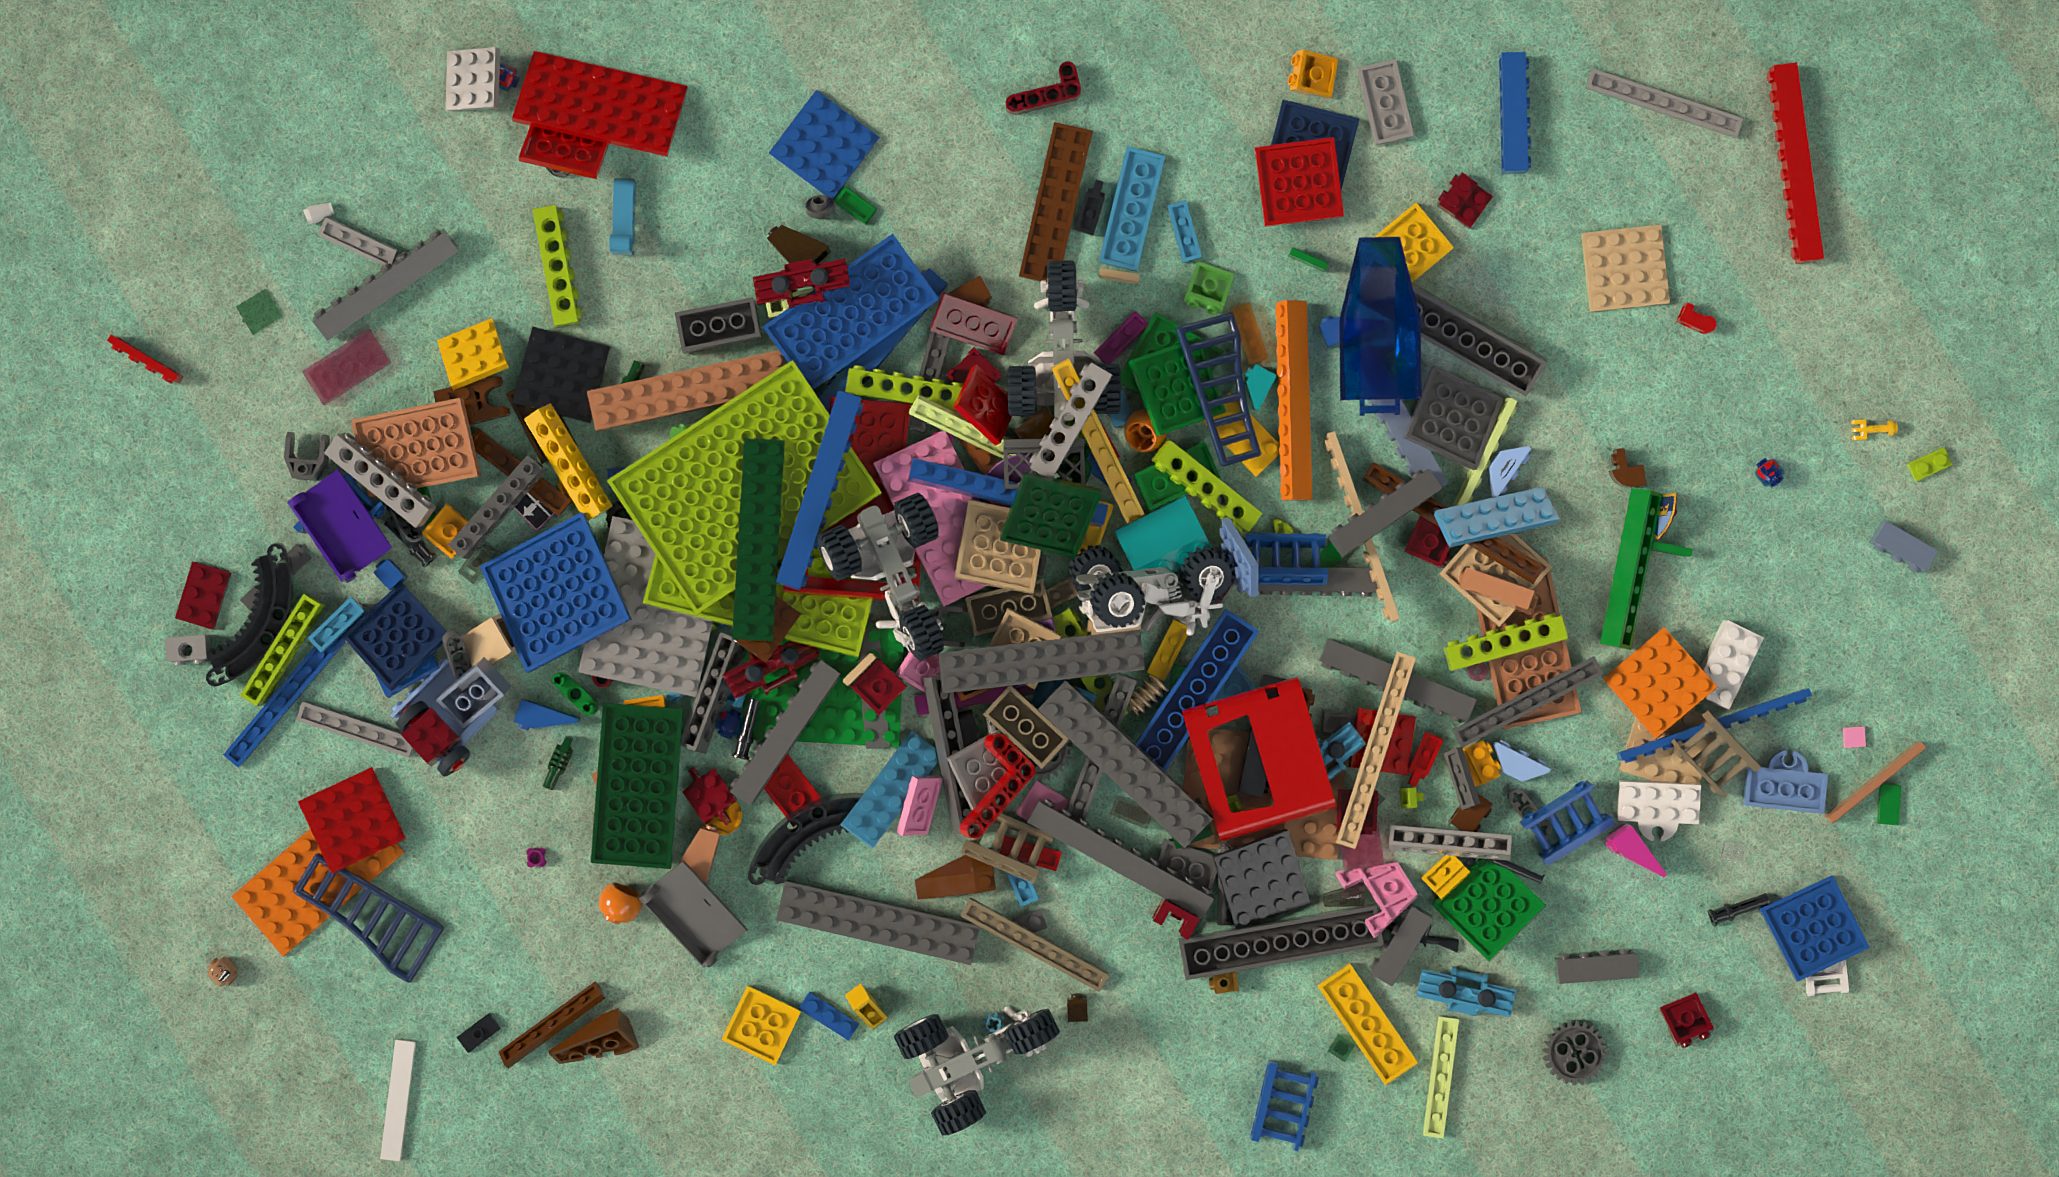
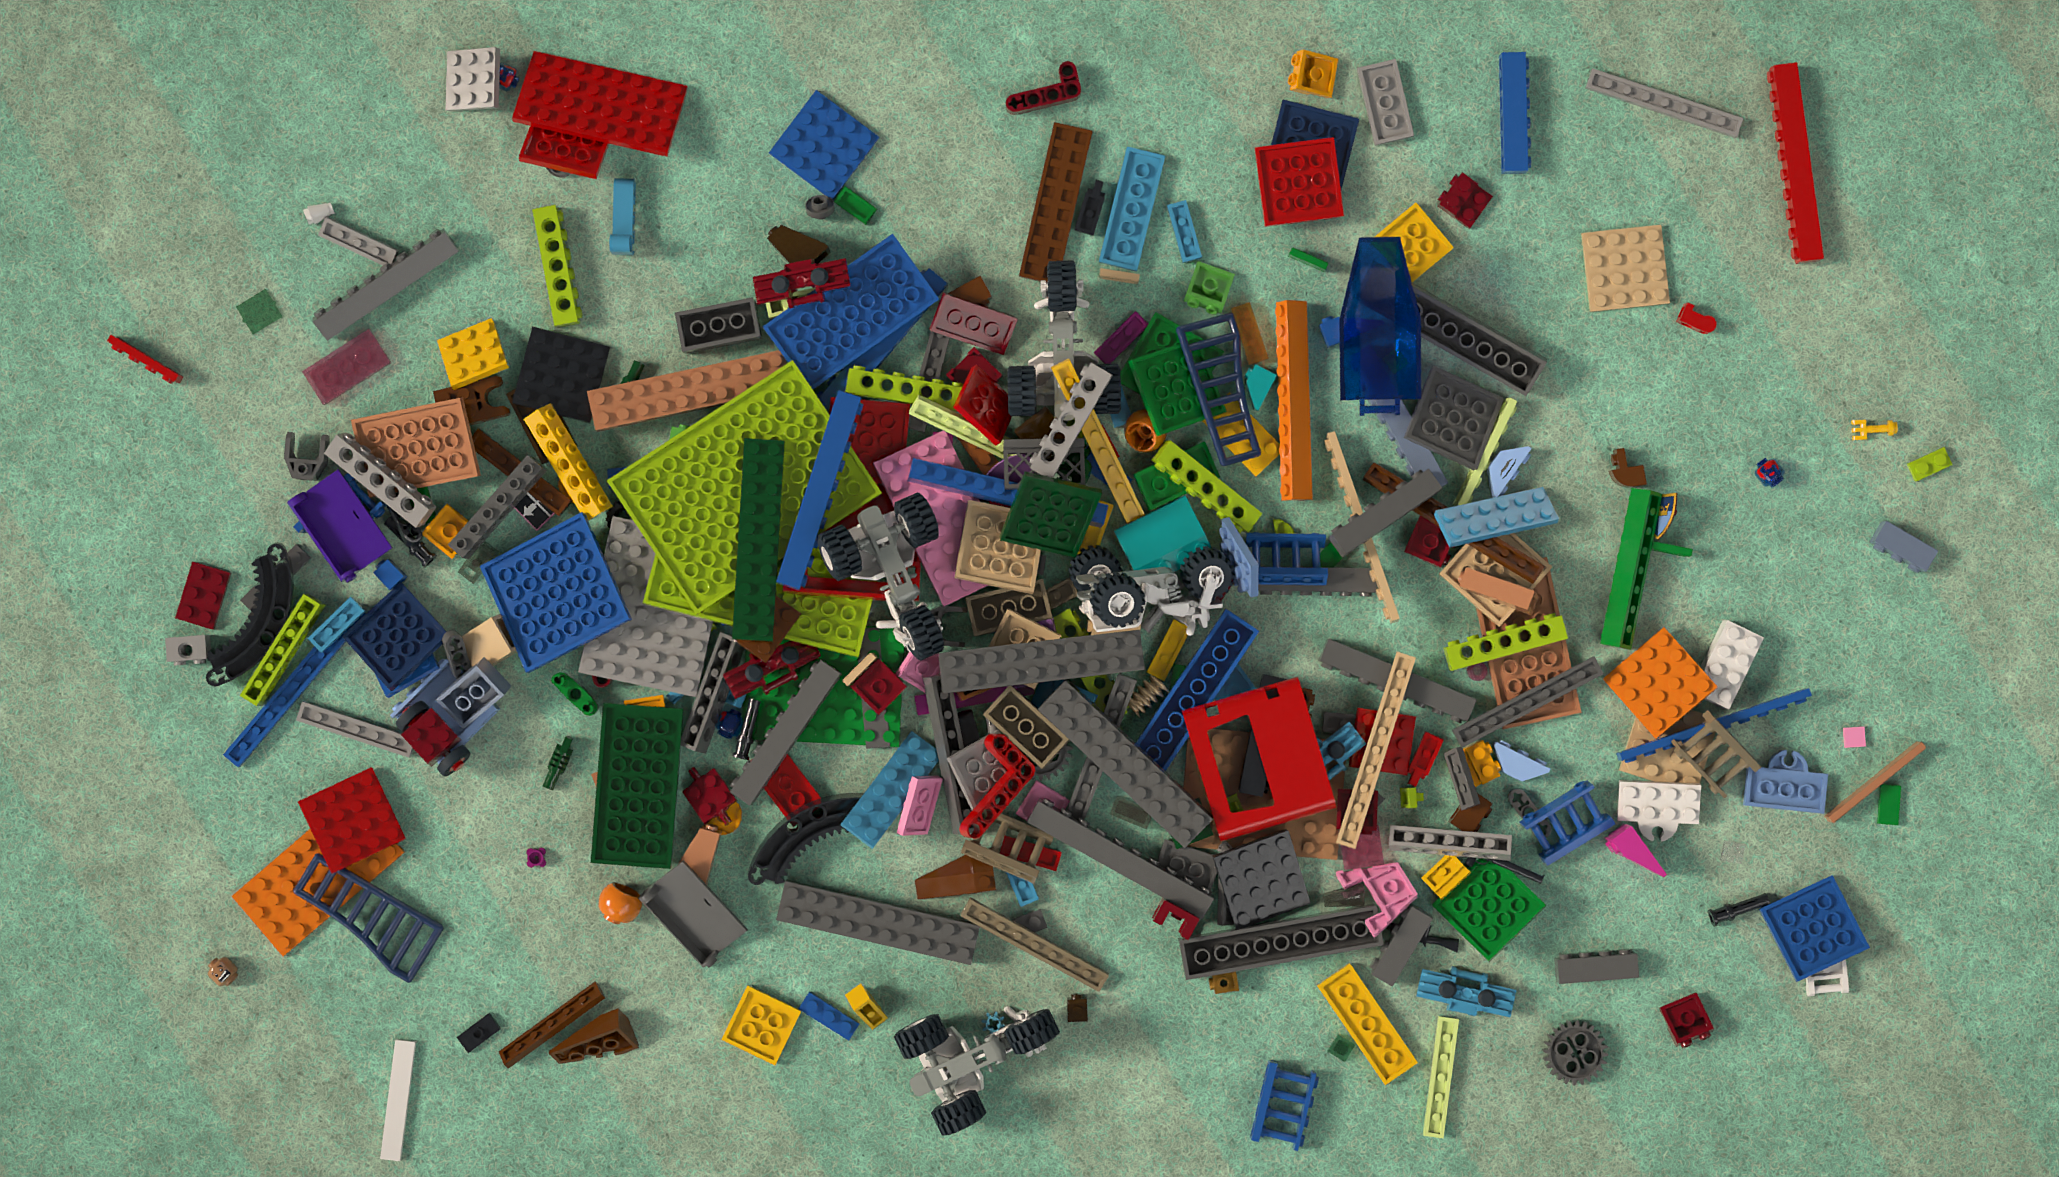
(535, 716): blue slope -> none

